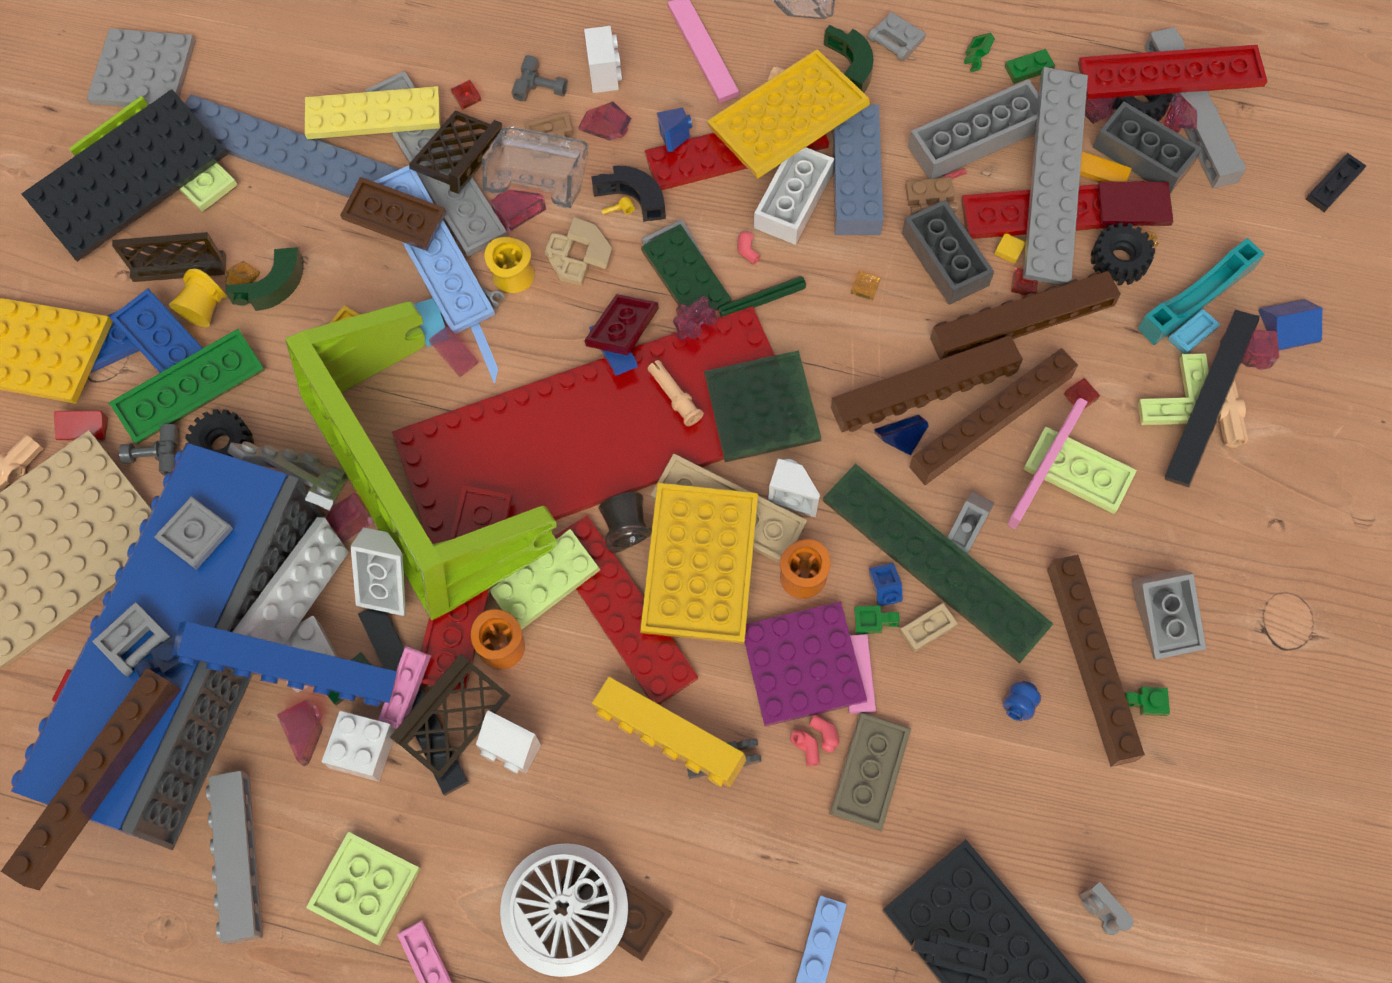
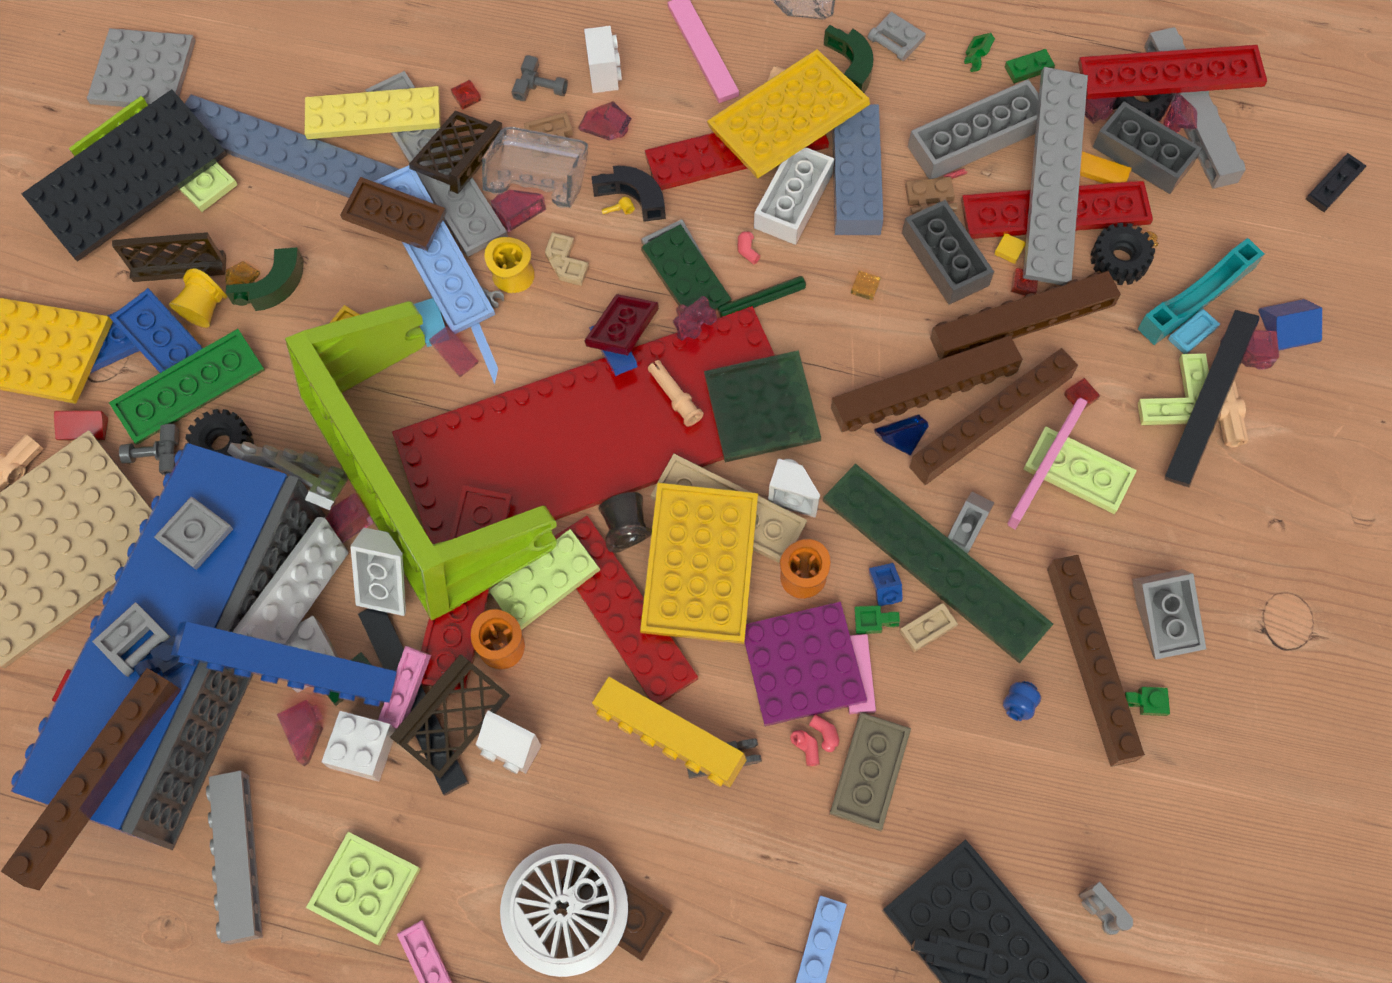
(588, 233): tan tile -> none
(674, 127): blue slope -> none
(1135, 203): dark red tile -> none

